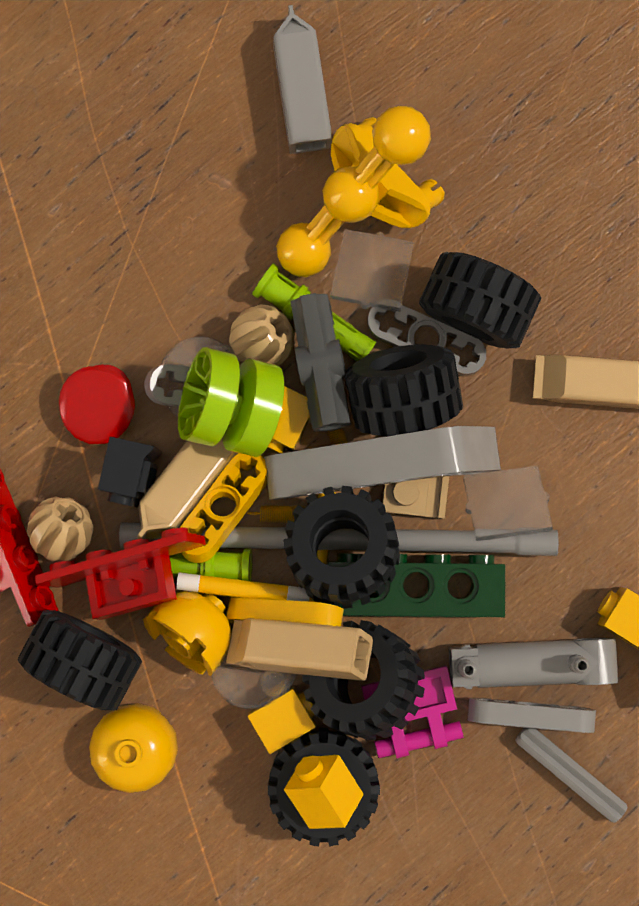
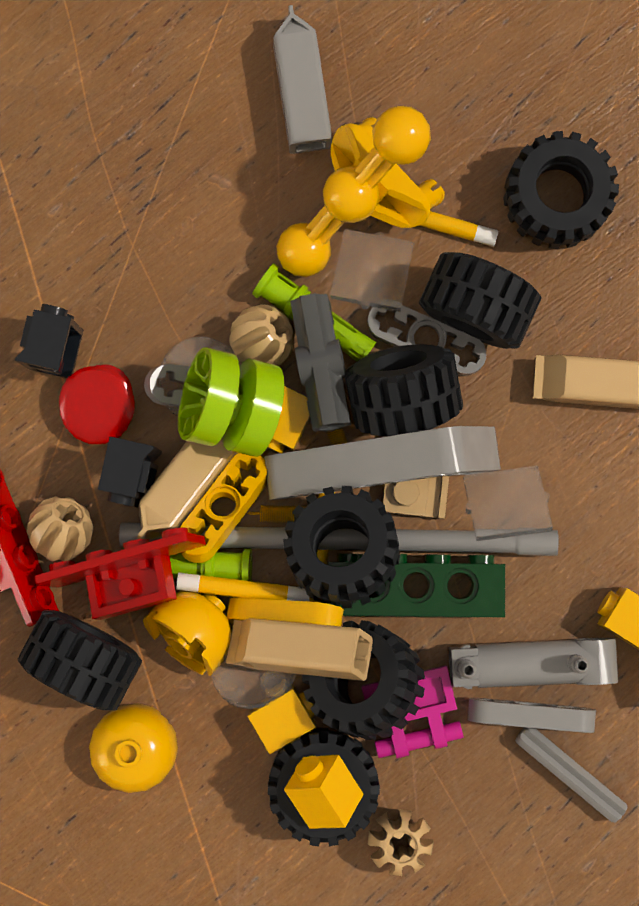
(50, 342): none -> black window
(403, 856): none -> tan piece
(461, 229): none -> yellow bar
(578, 160): none -> black tyre

